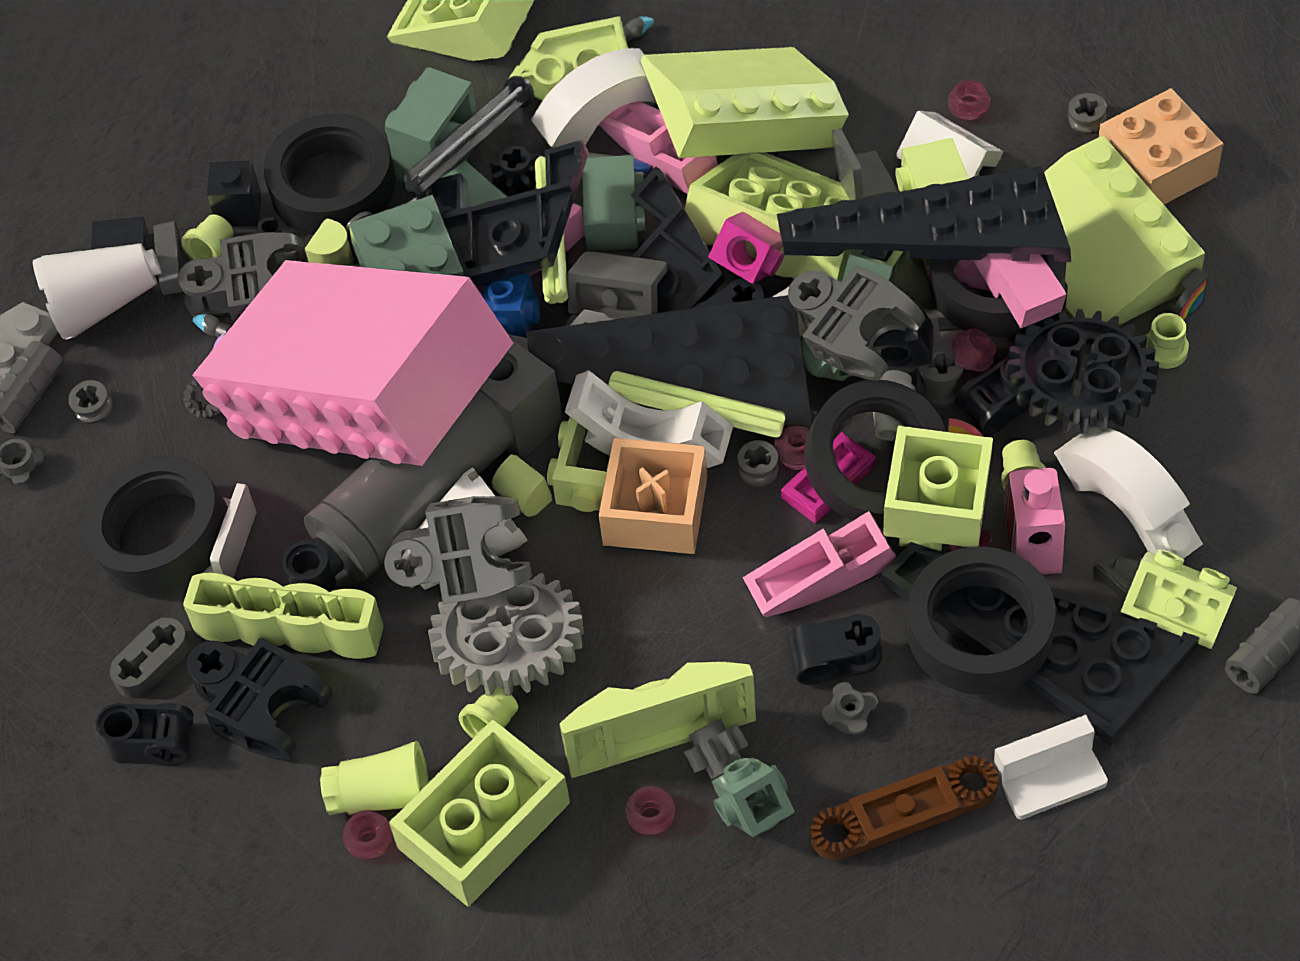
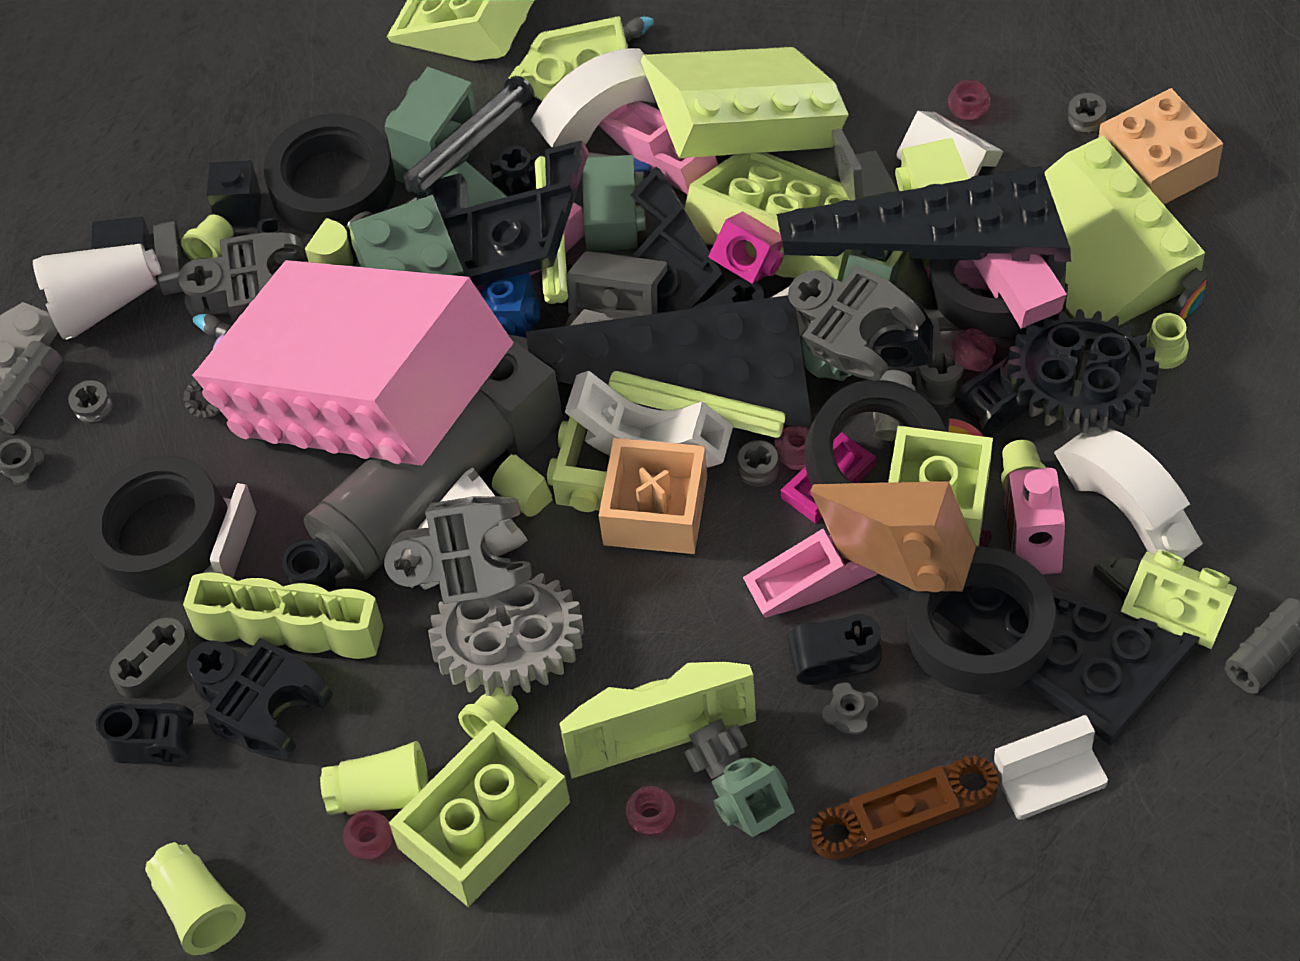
(193, 899): none -> yellowish green plant
(900, 531): none -> medium nougat slope

